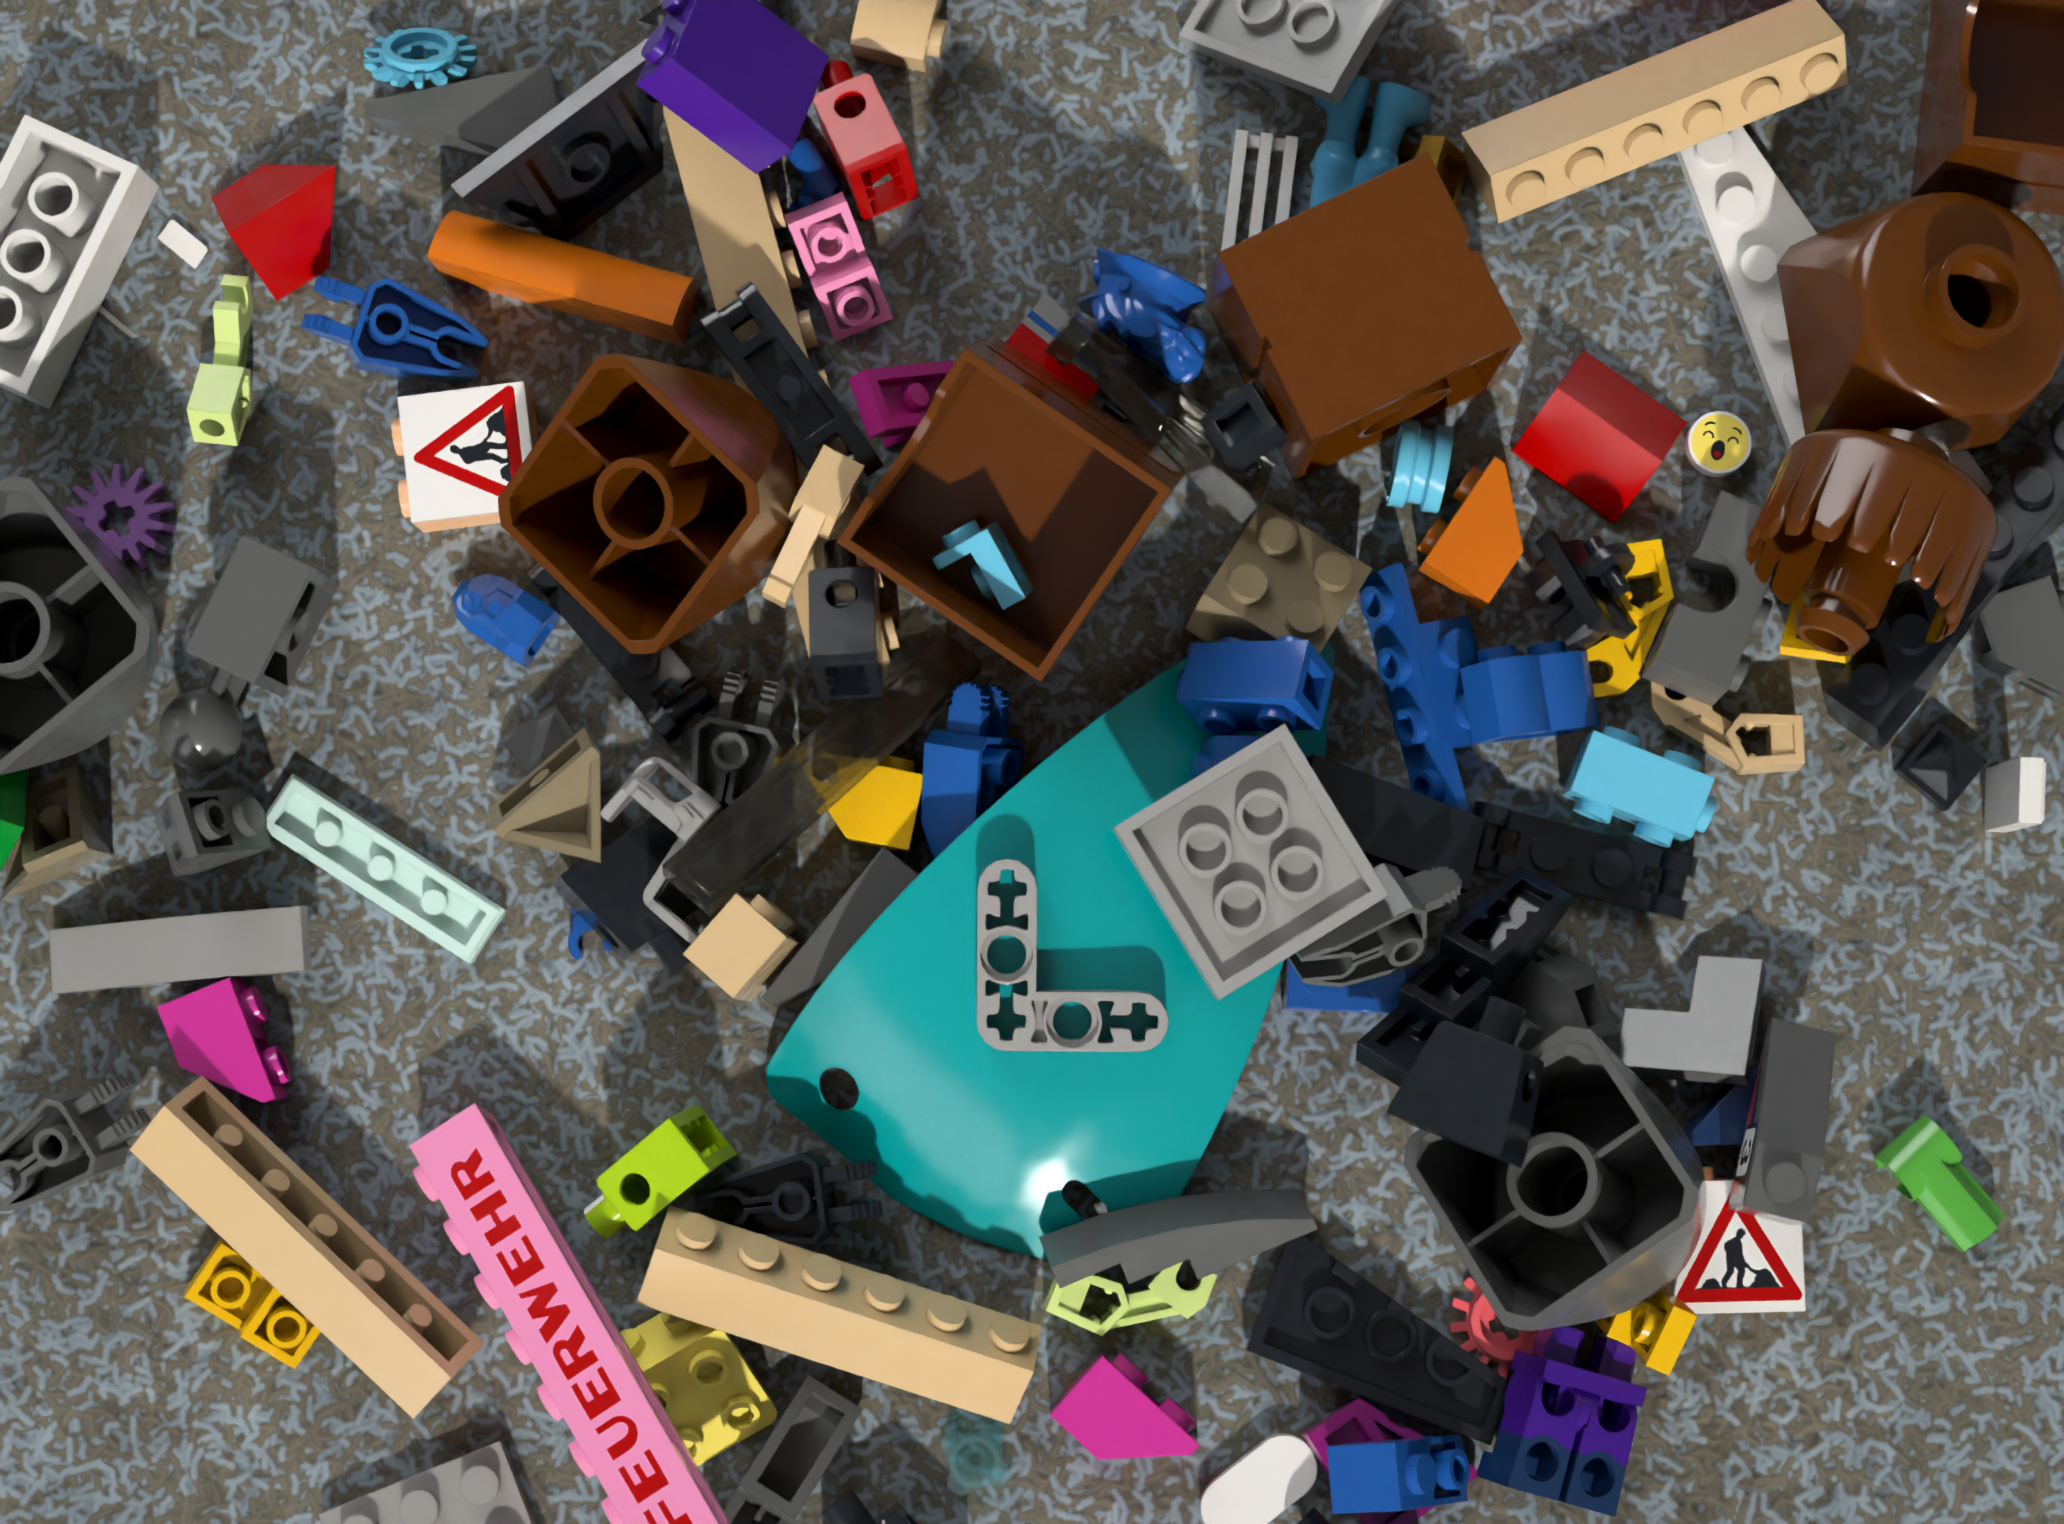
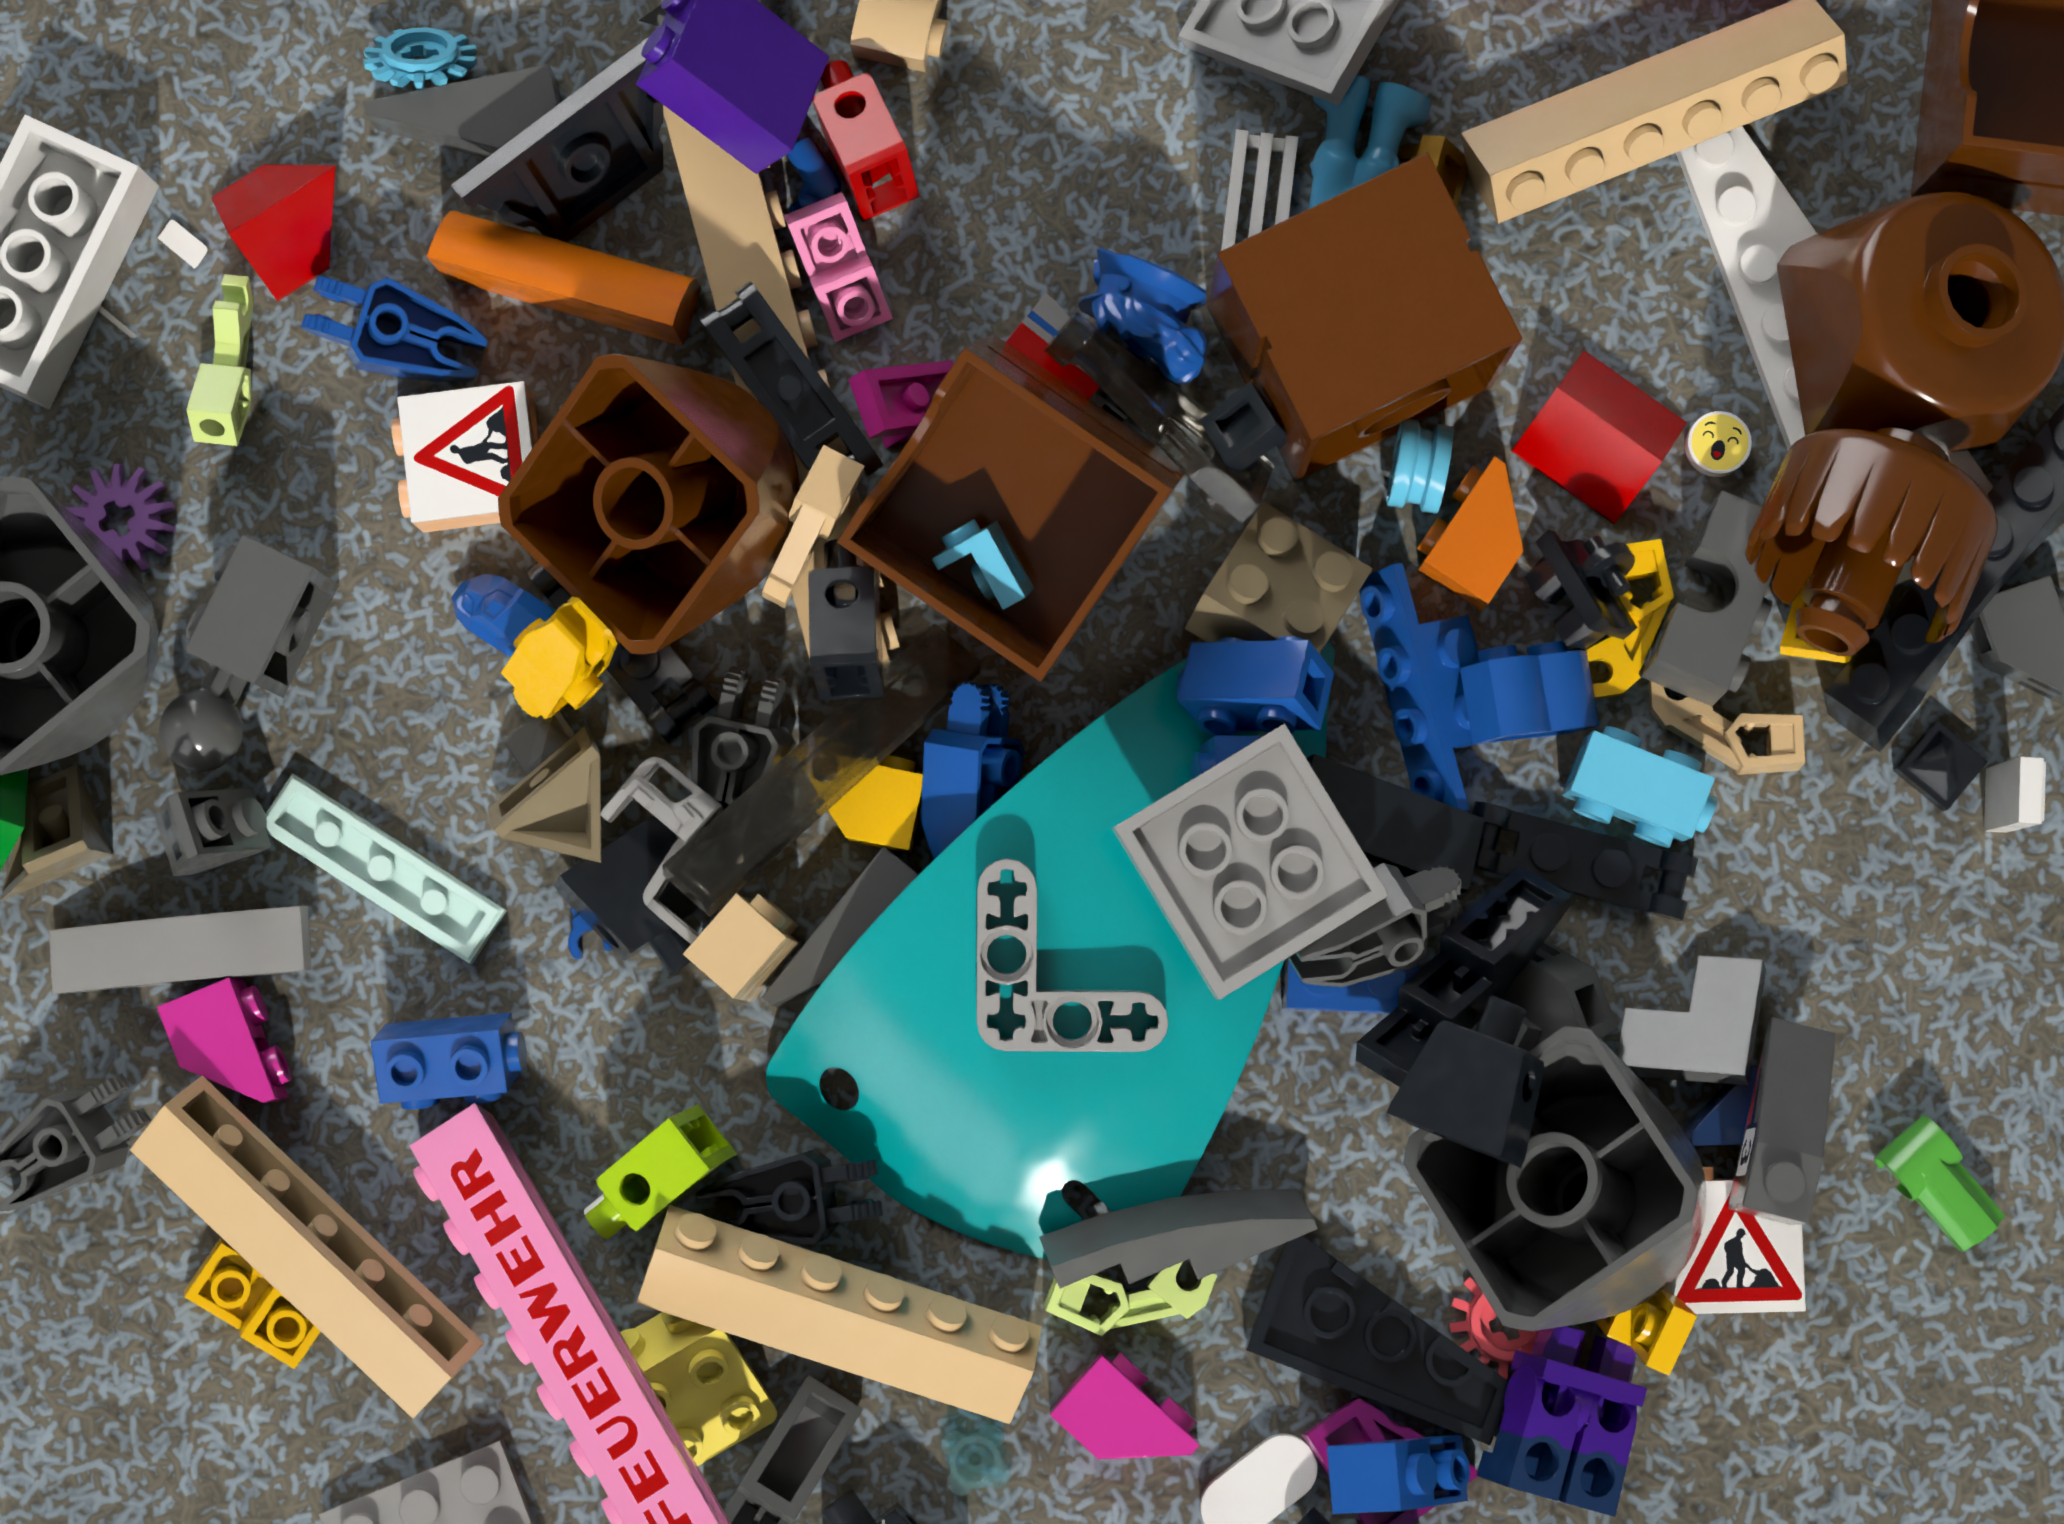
(447, 1059): none -> blue brick
(560, 660): none -> yellow hinge

